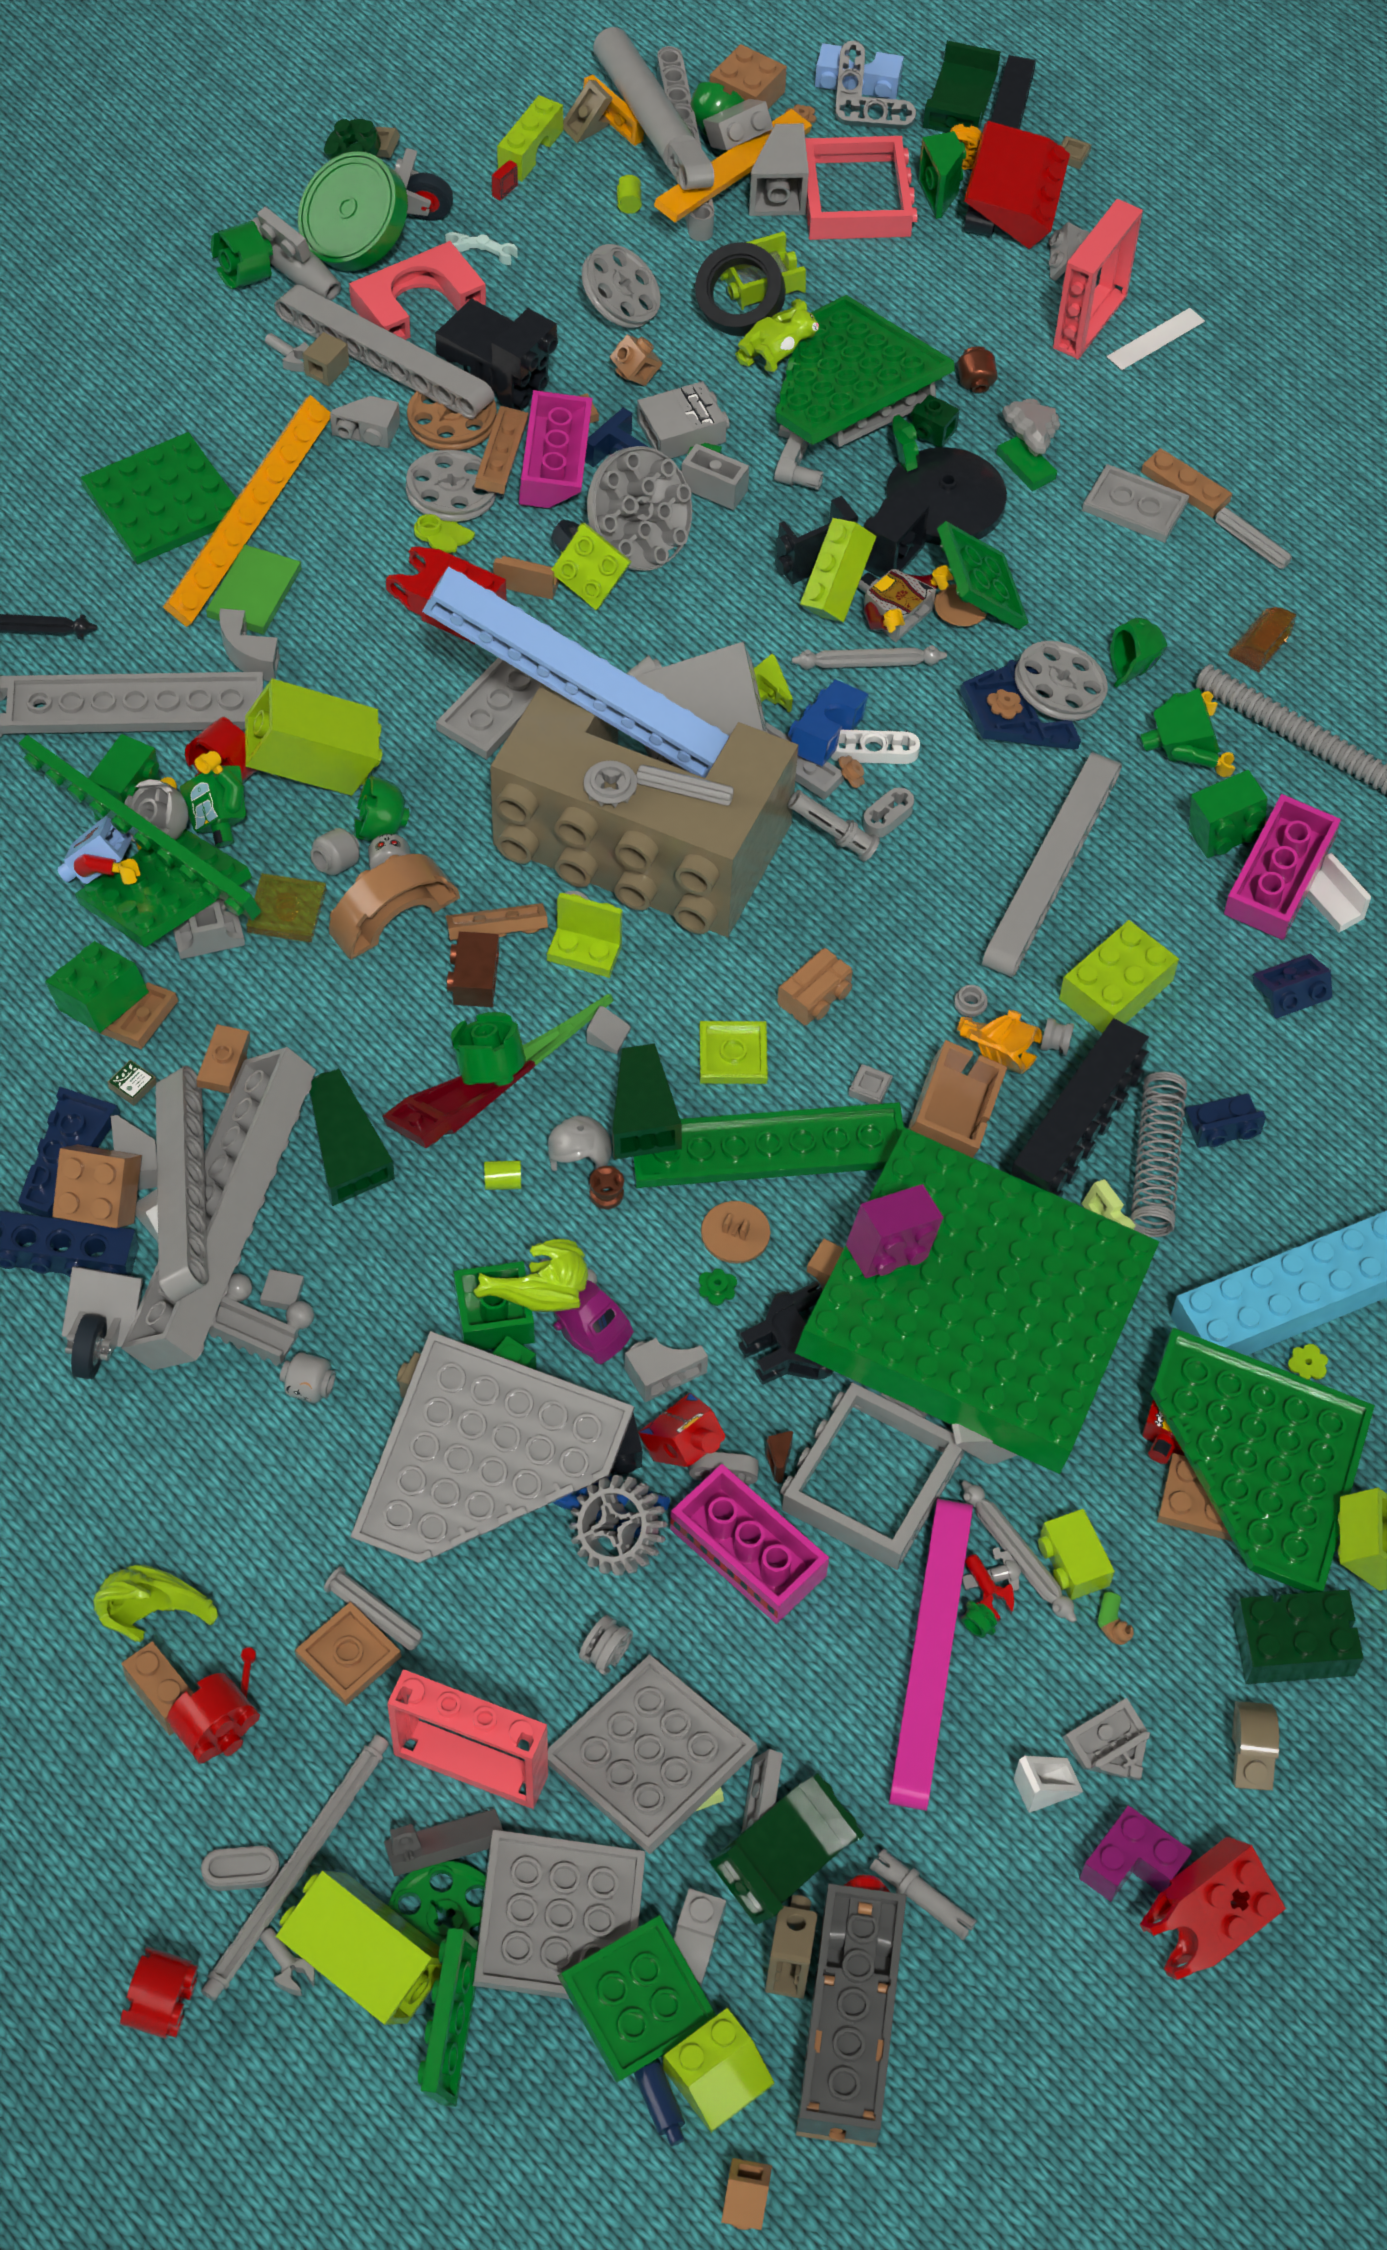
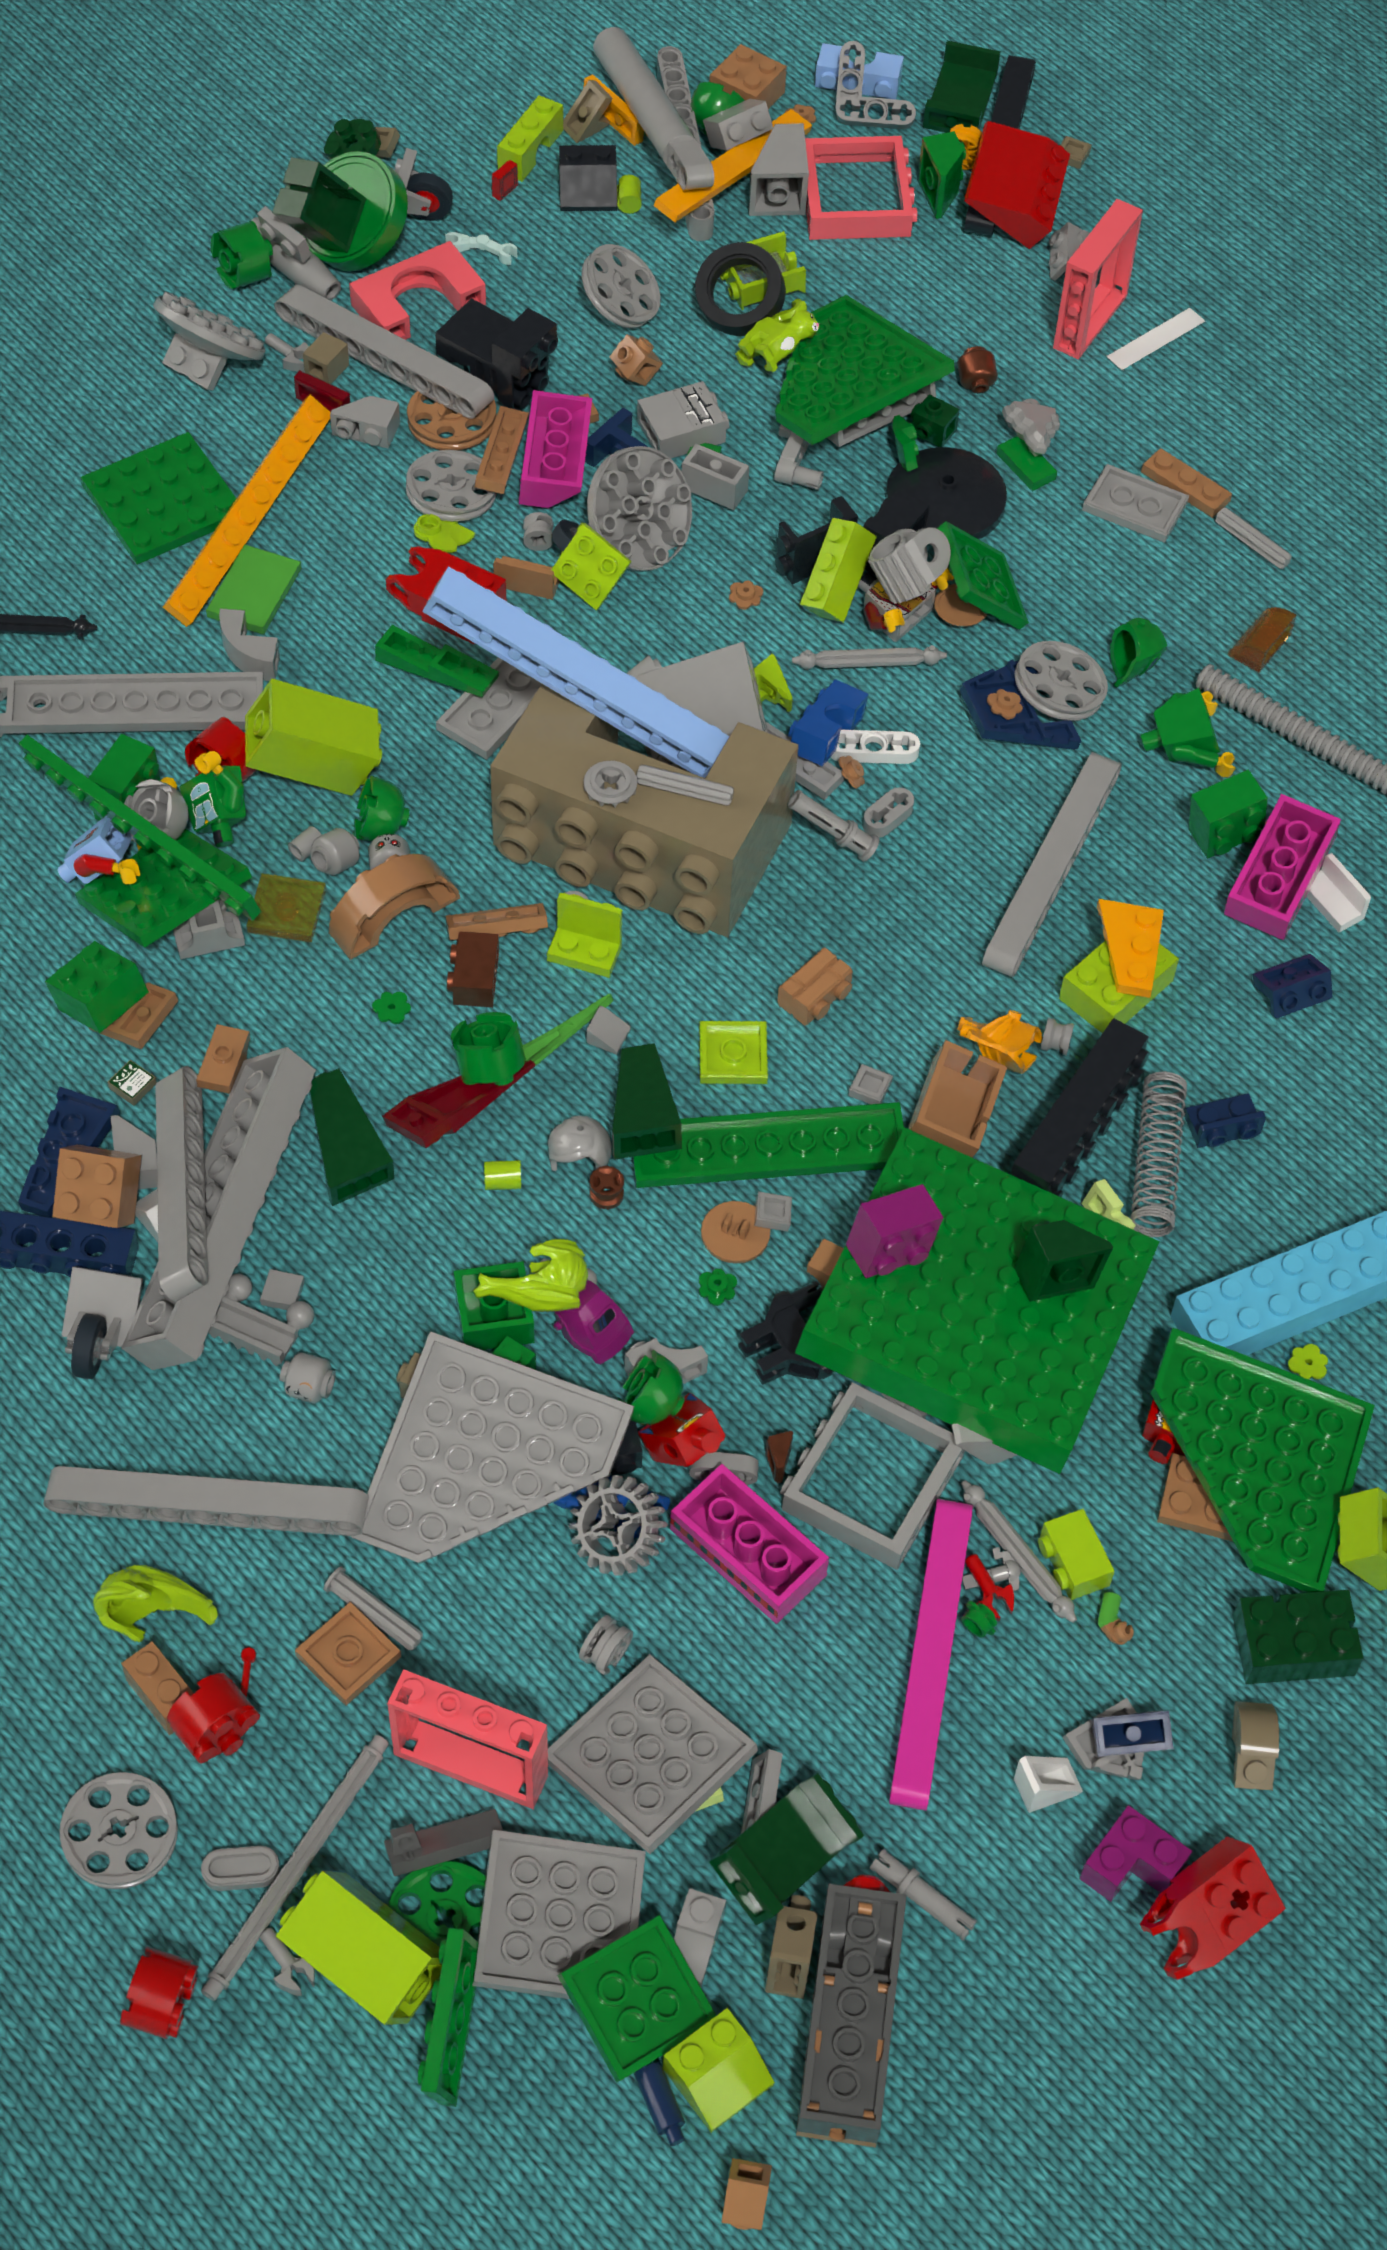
(118, 1849): none -> light grey wedge
(203, 340): none -> light grey bracket
(206, 1501): none -> light grey beam
(302, 845): none -> light grey hinge
(319, 205): none -> dark green piece
(323, 392): none -> dark red tile
(391, 1007): none -> green plant
(442, 665): none -> green slope
(538, 531): none -> light grey wheel
(588, 178): none -> black slope
(654, 1389): none -> green cylinder
(745, 594): none -> medium nougat plant
(773, 1211): none -> light grey tile
(903, 564): none -> light grey piece
(974, 994): light grey plate -> none
(1060, 1260): none -> dark green slope
(1132, 1733): none -> slope
(1133, 944): none -> light orange wing

